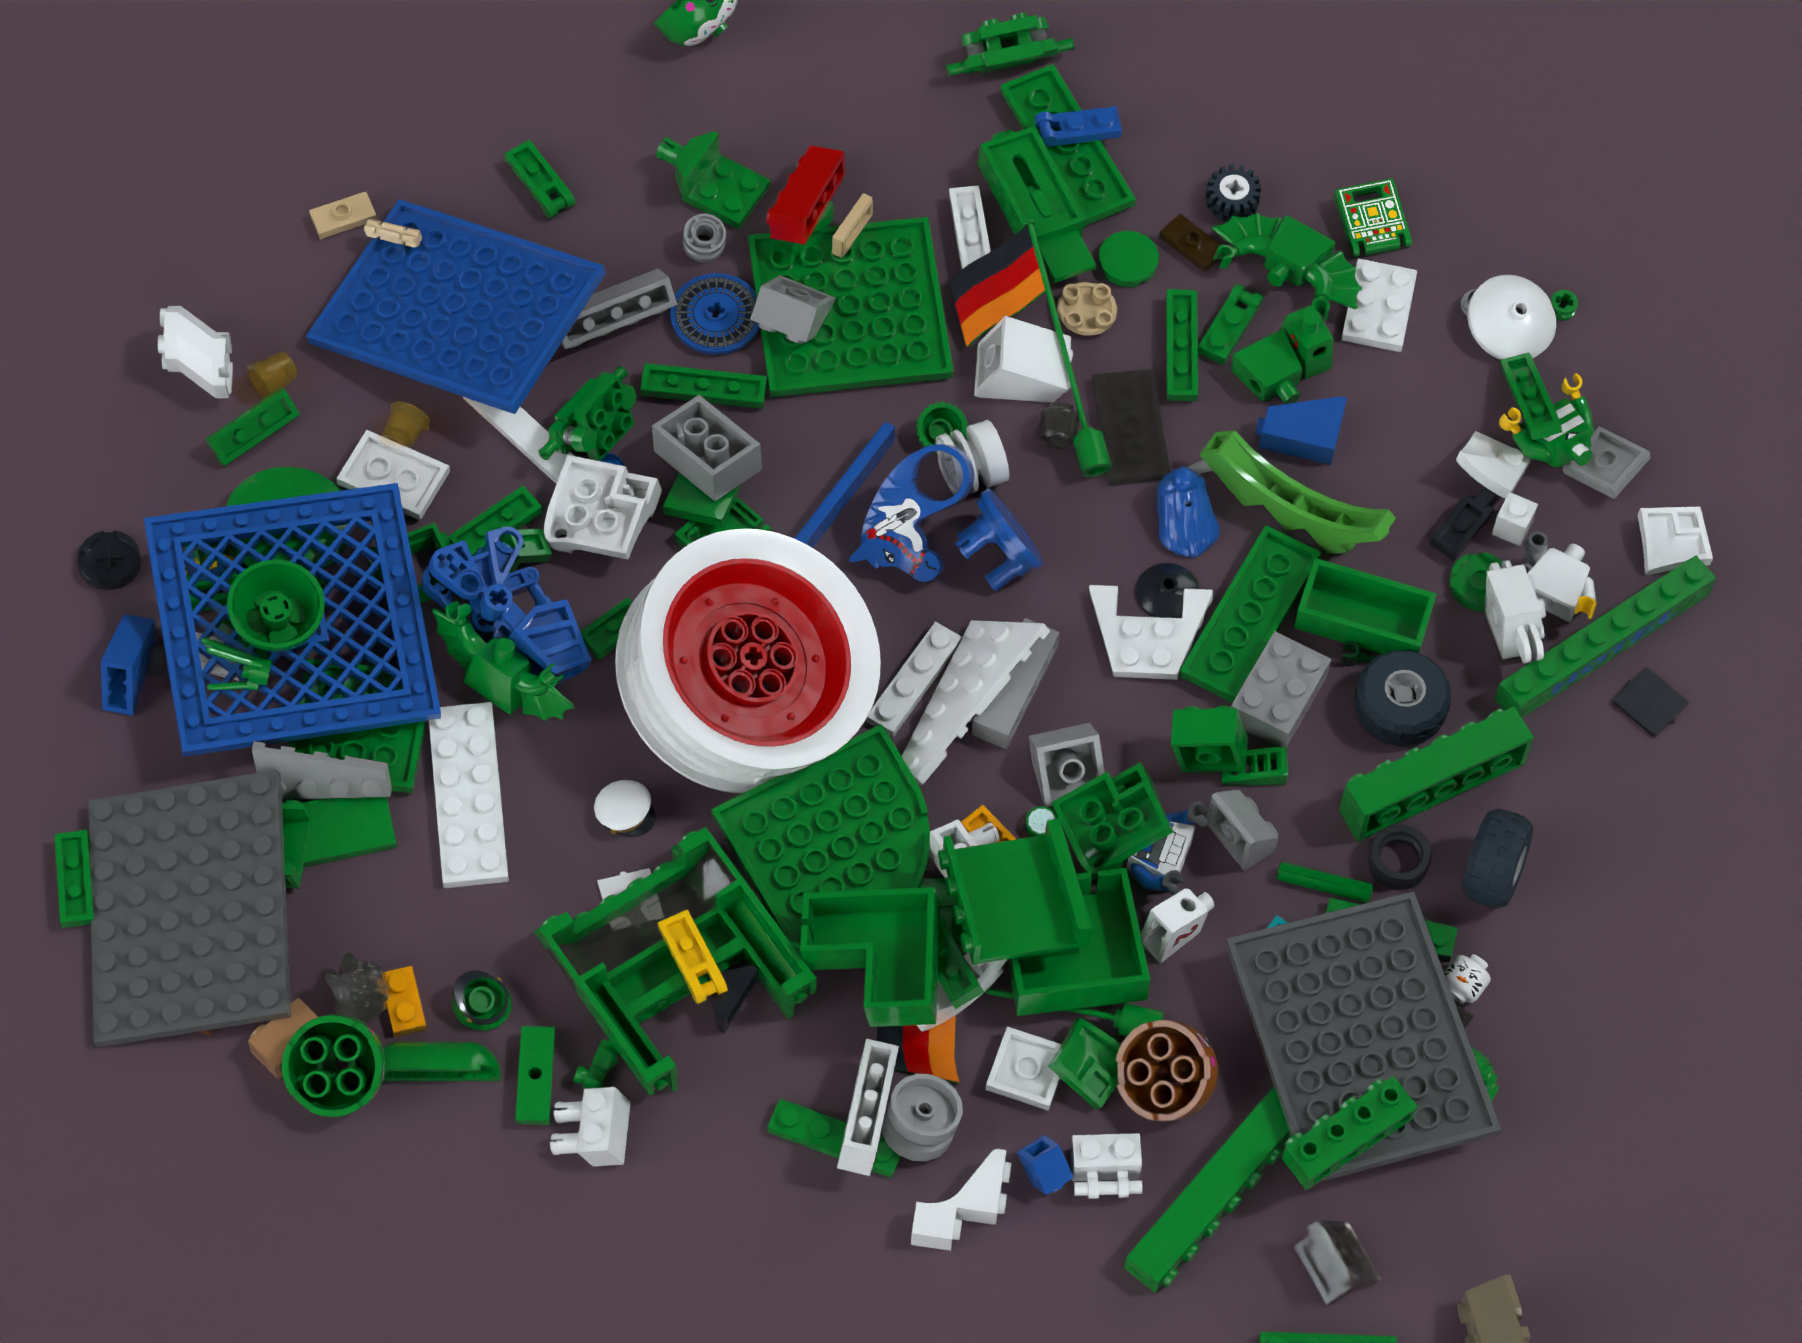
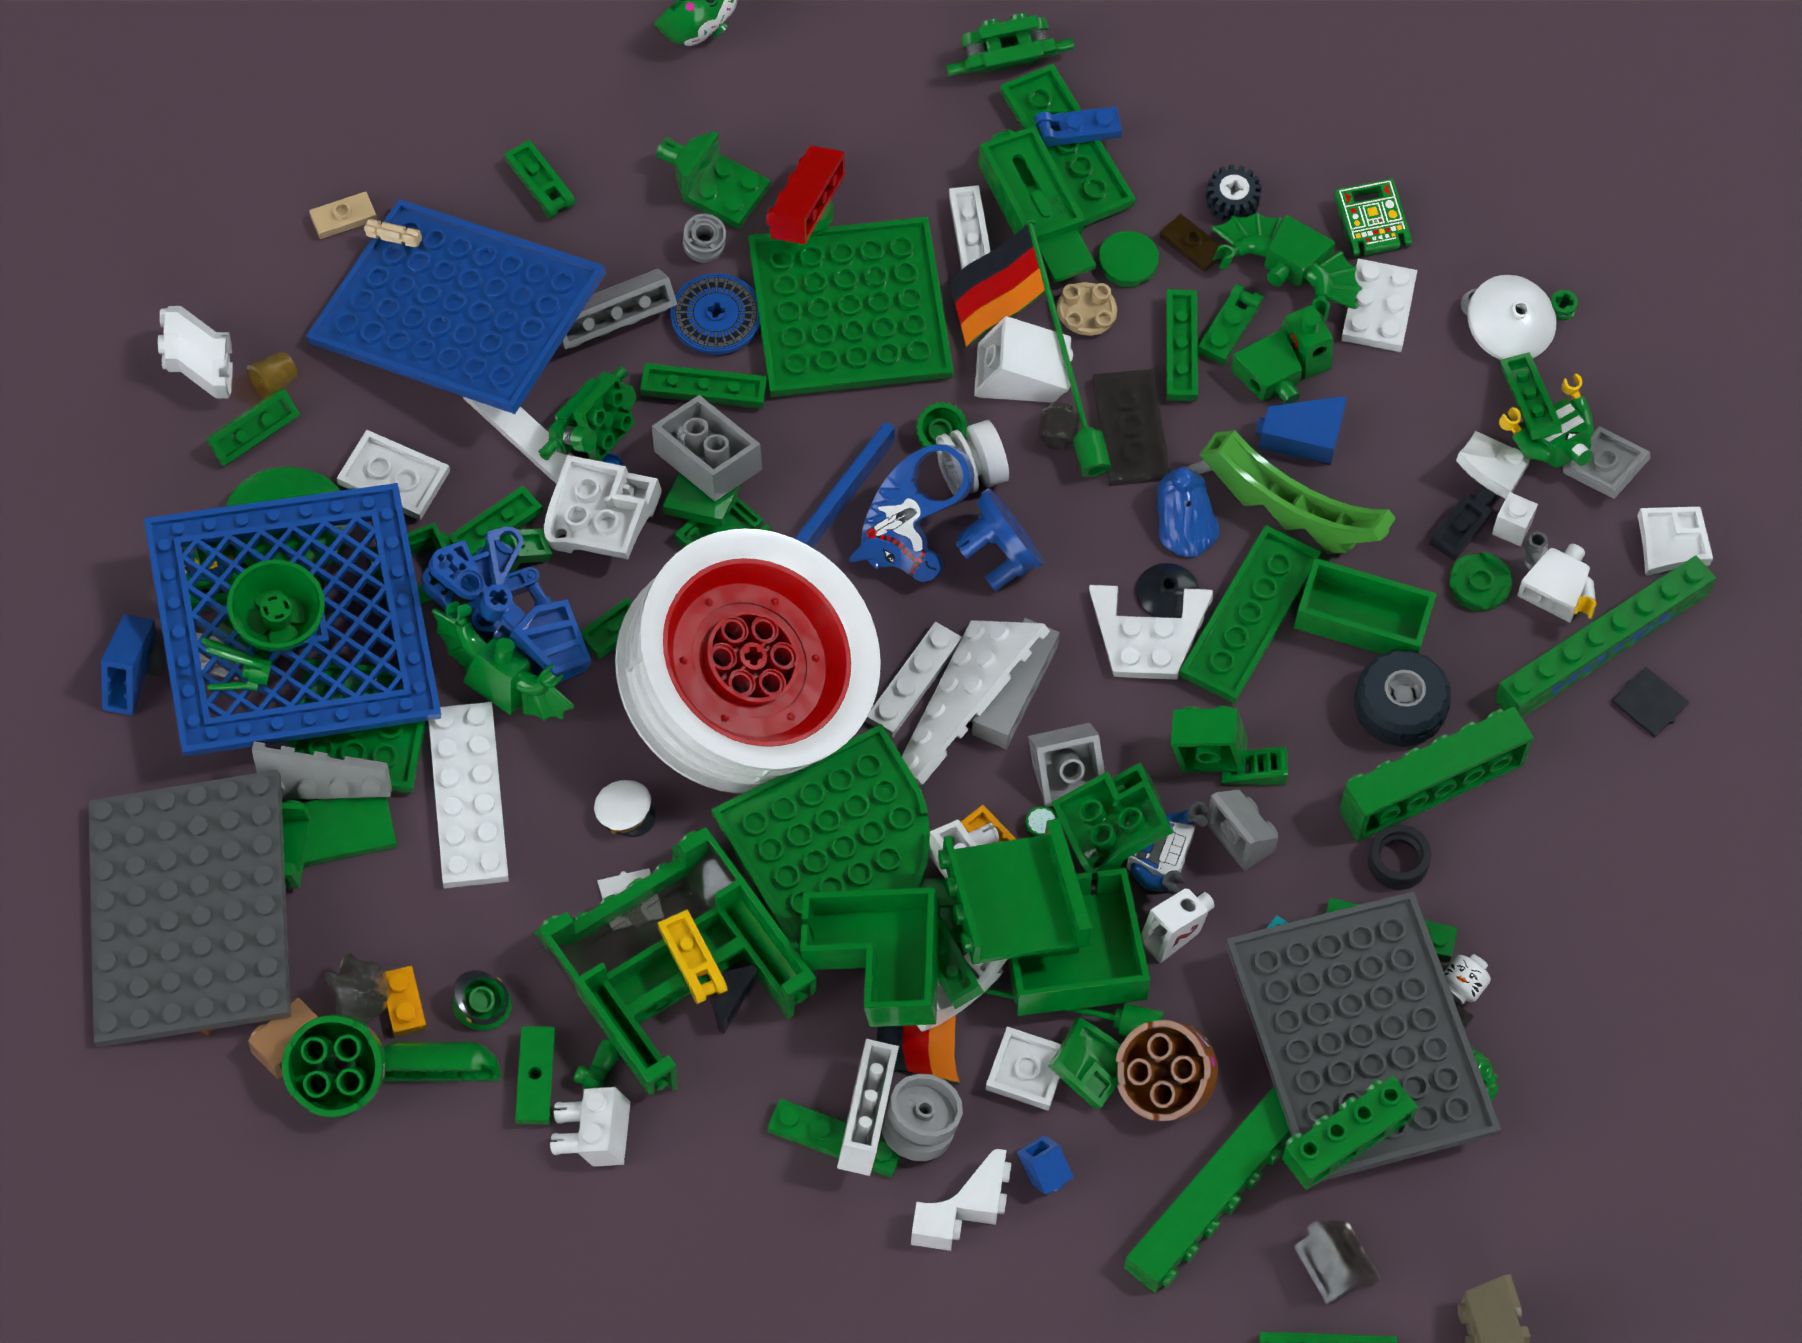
(74, 878): green plate -> none
(109, 560): black tile -> none
(405, 424): clear yellow piece -> none
(791, 309): light grey slope -> none
(852, 225): tan tile -> none
(1106, 1159): white brick -> none
(1280, 689): light grey brick -> none
(1324, 881): green axle -> none
(1354, 659): dark green hand -> none
(1497, 858): black wheel -> none
(1514, 611): white brick -> none

